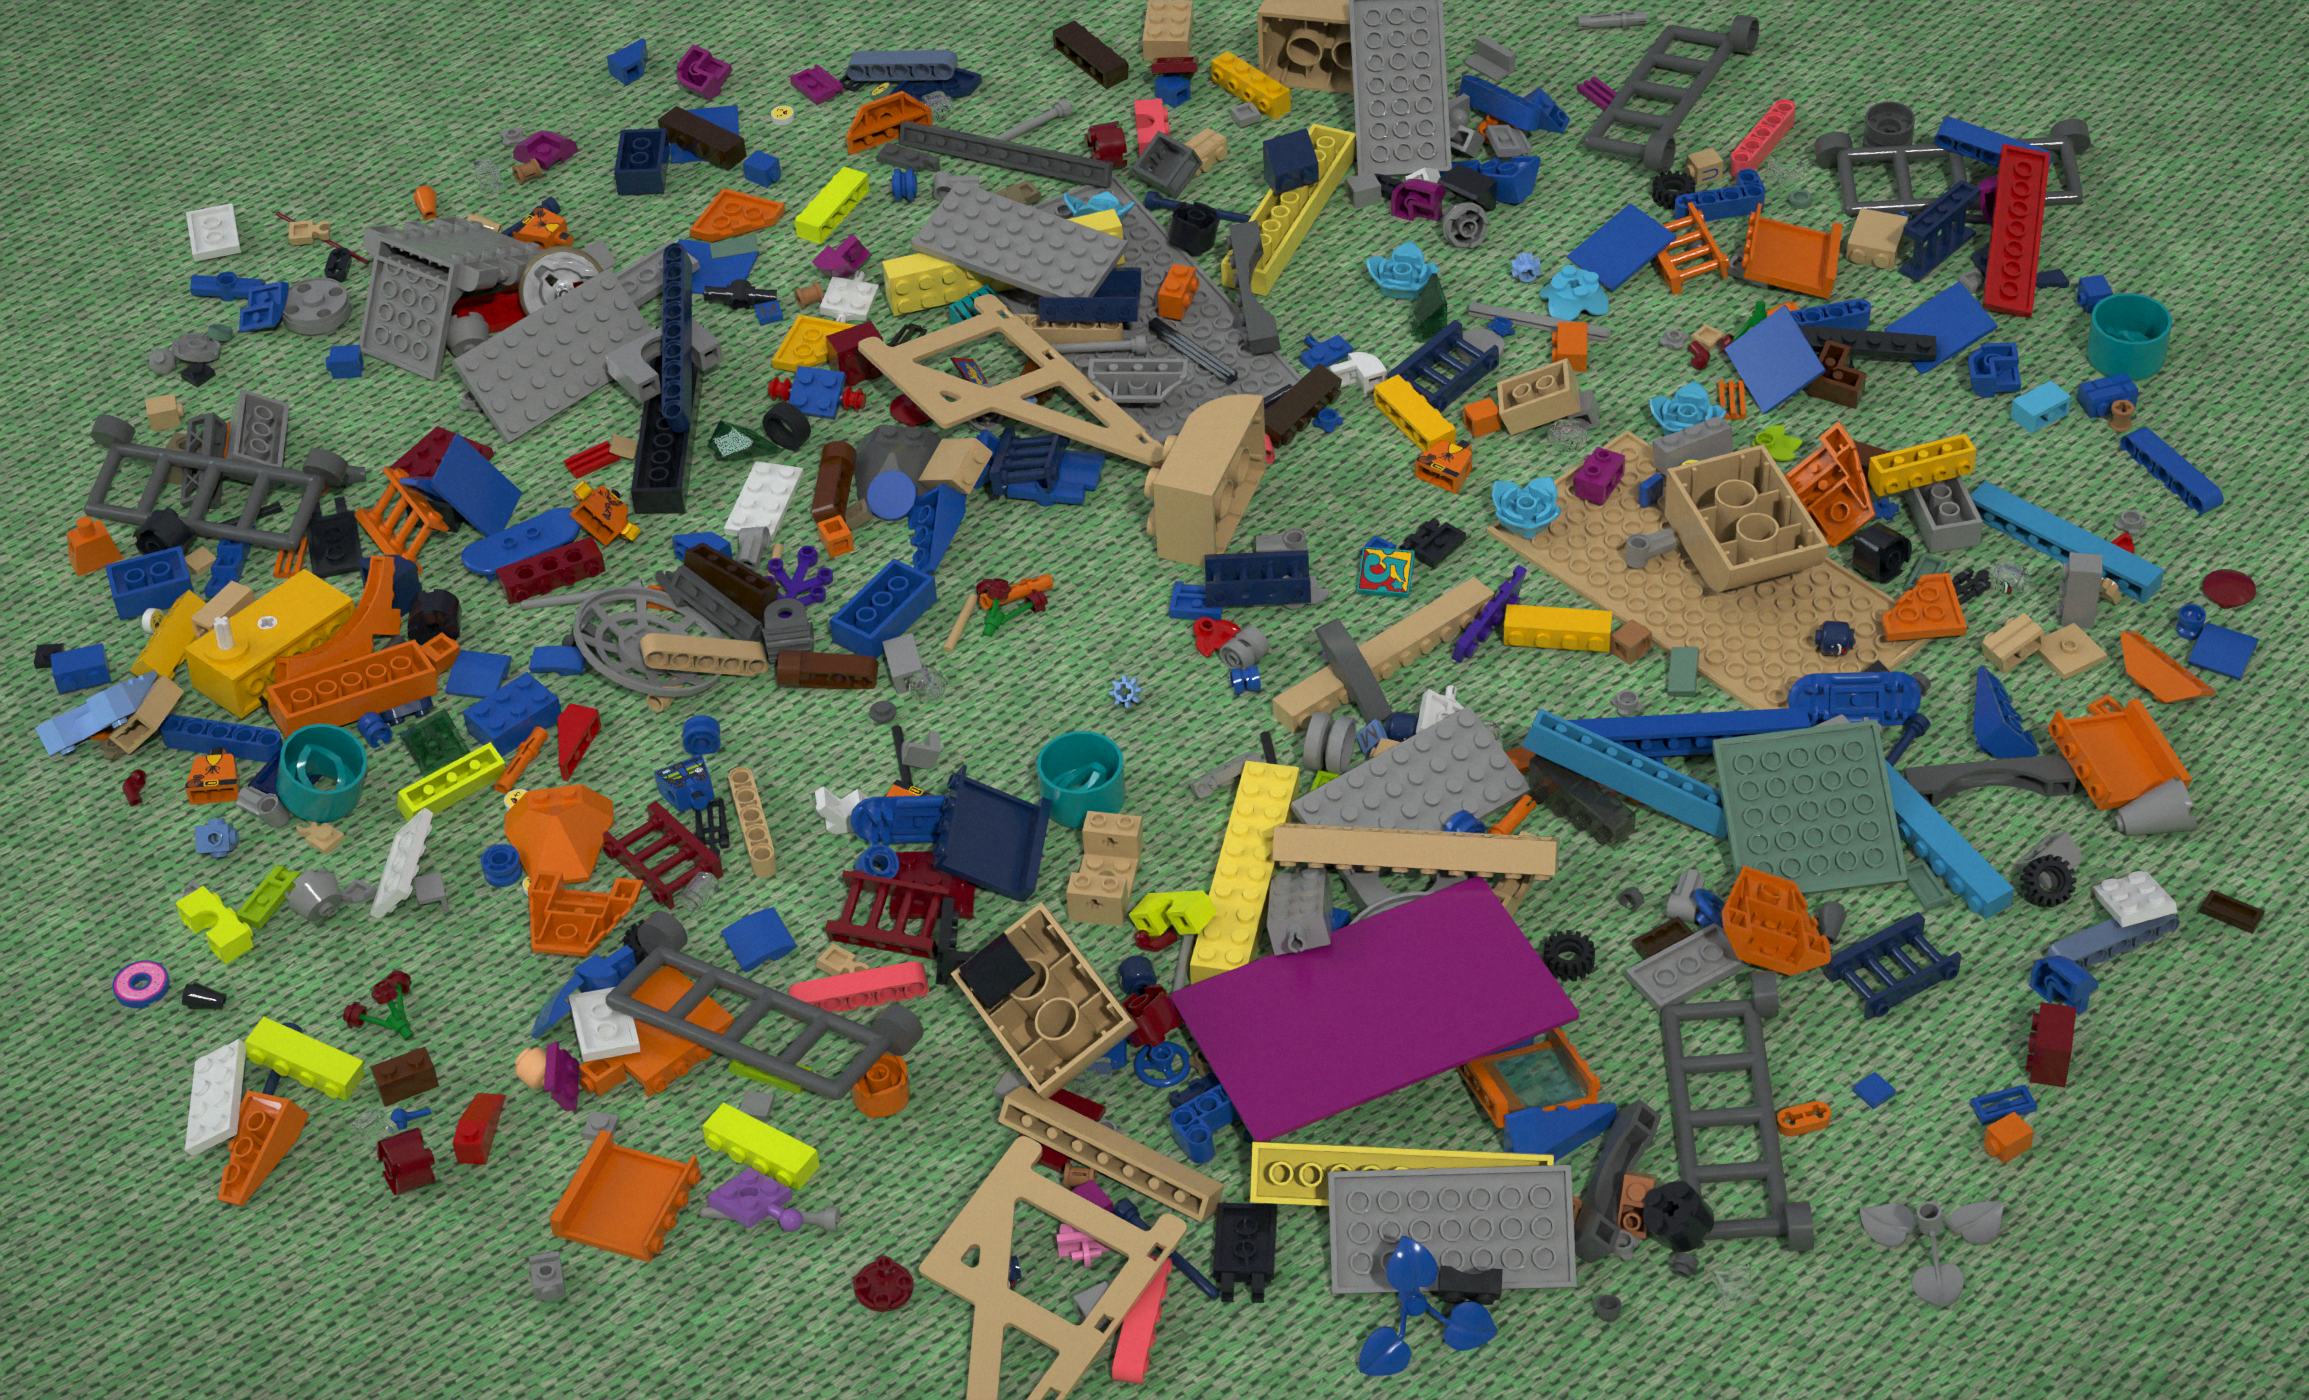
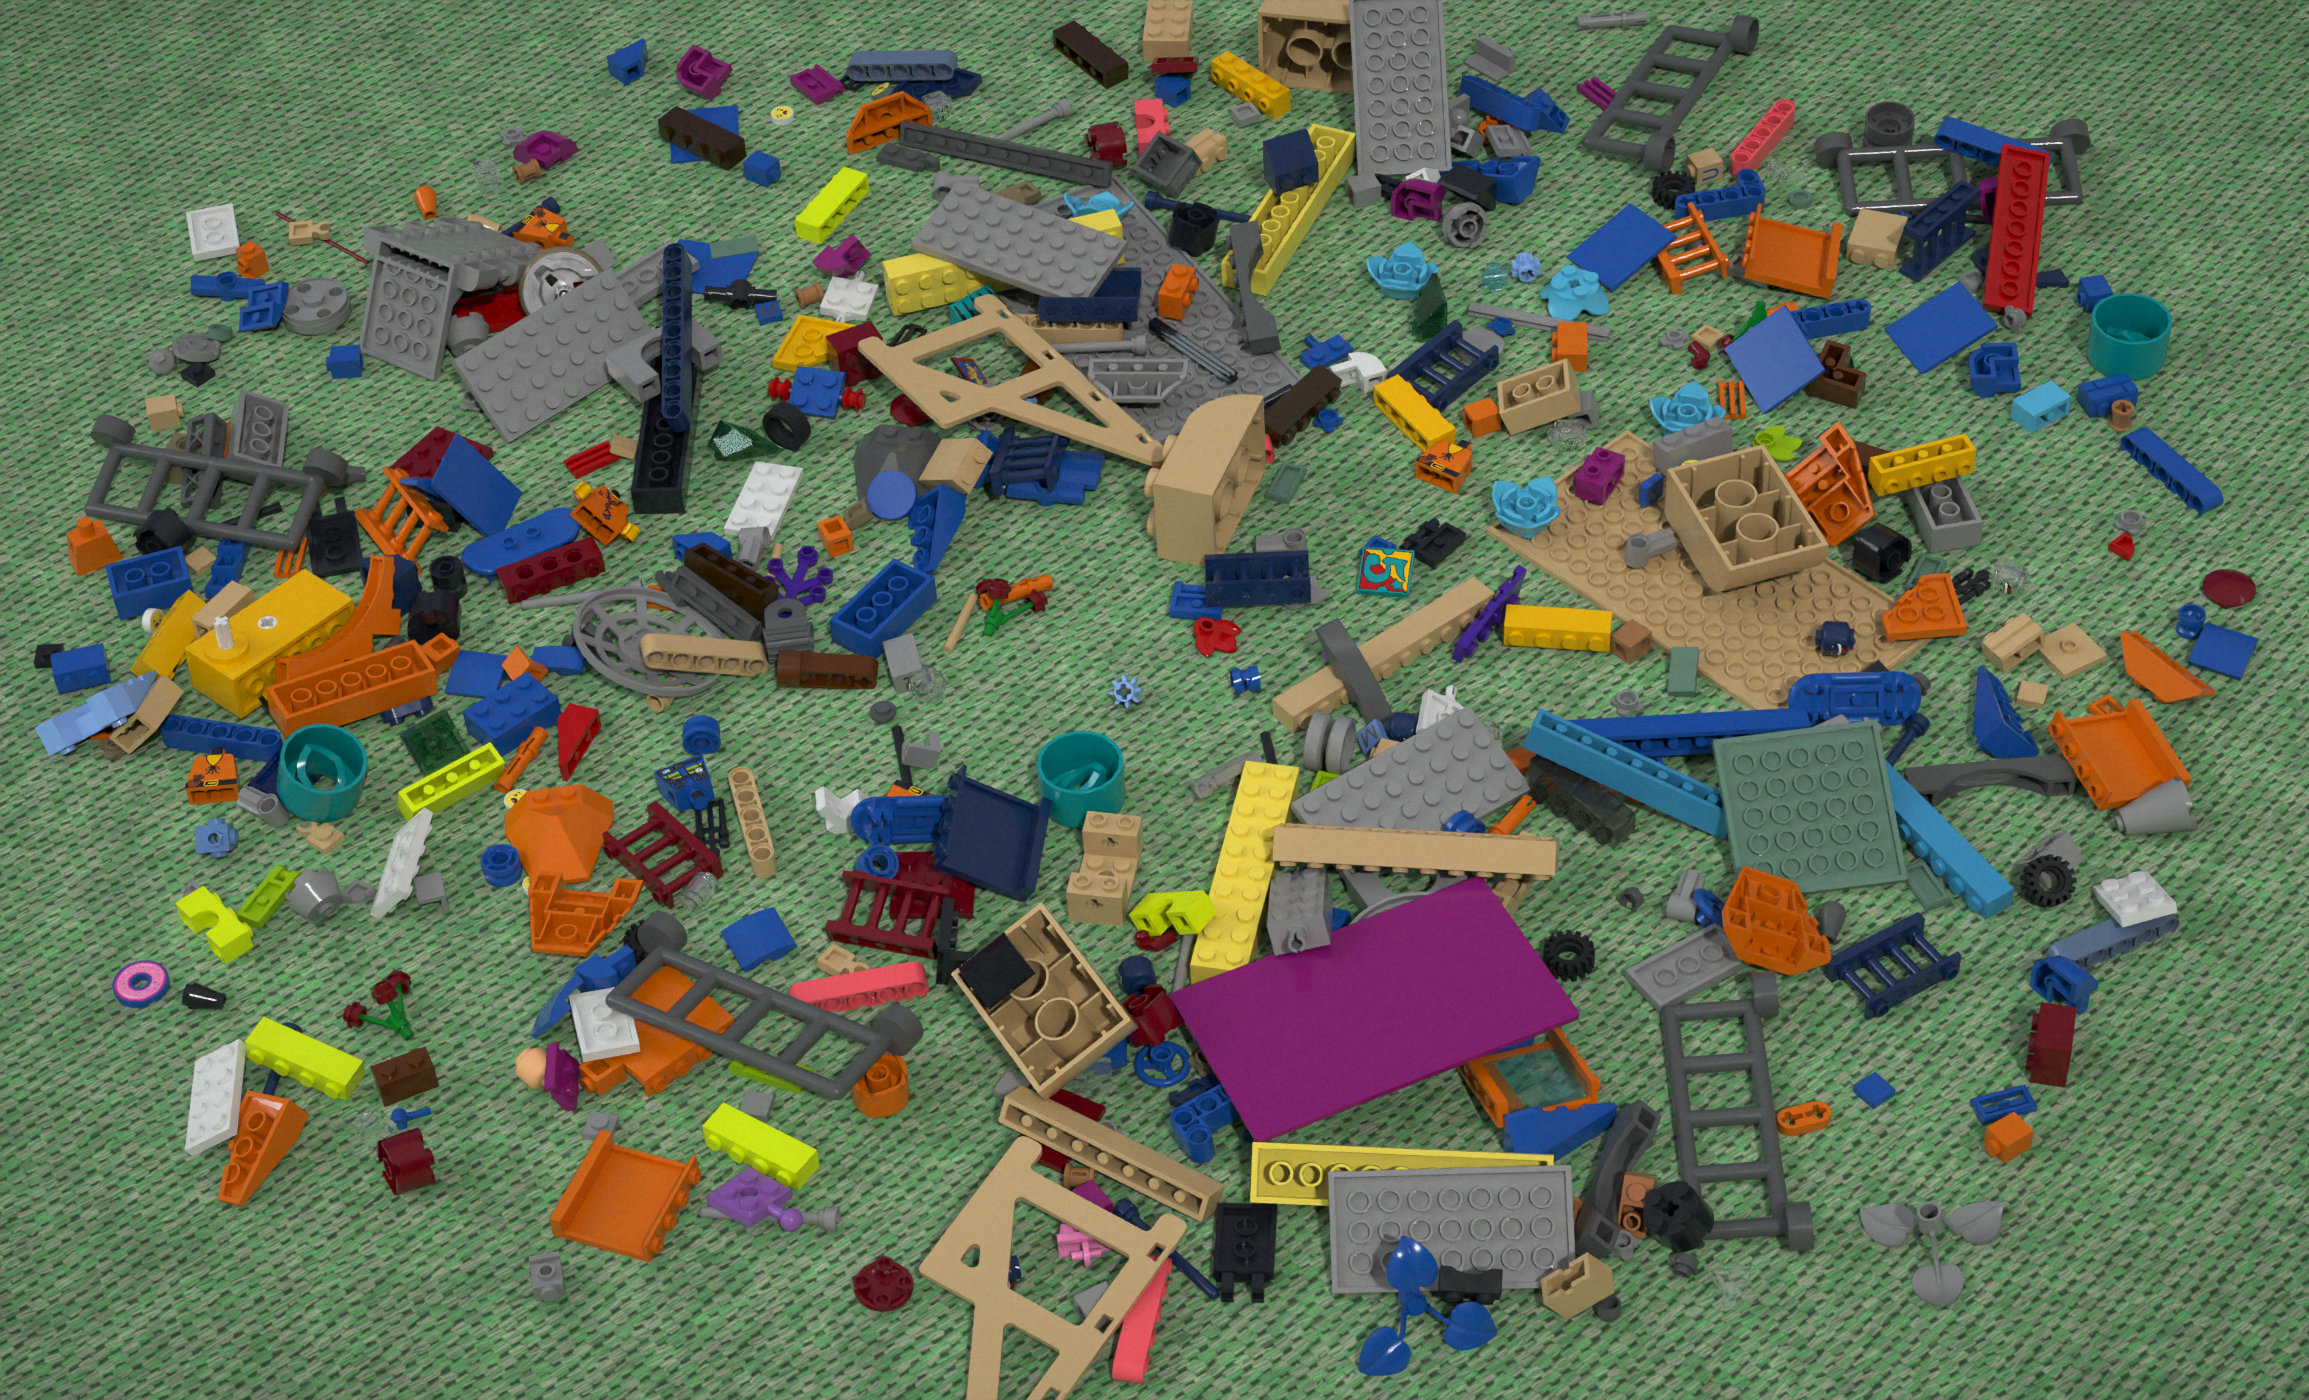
(133, 786): dark red arm -> none
(251, 260): none -> orange brick
(342, 265): black beam -> none
(374, 729): blue wheel -> none
(448, 575): none -> black wheel
(477, 1128): red slope -> none
(519, 663): none -> orange panel
(642, 161): dark blue brick -> none
(735, 214): orange plate -> none
(834, 480): reddish brown beam -> none
(904, 184): blue wheel -> none
(1244, 649): light grey wheel -> none
(1286, 483): none -> sand green tile
(1494, 277): none -> clear light blue gear
(1578, 1286): none -> tan brick
(1661, 937): dark brown plate -> none
(1874, 342): black plate -> none
(1885, 509): blue plant -> none
(2014, 318): none -> light grey plate
(2032, 694): none -> tan tile
(2059, 537): dark azure brick -> none
(2080, 590): light grey brick -> none
(2110, 591): tan plate -> none
(2232, 911): dark brown tile -> none

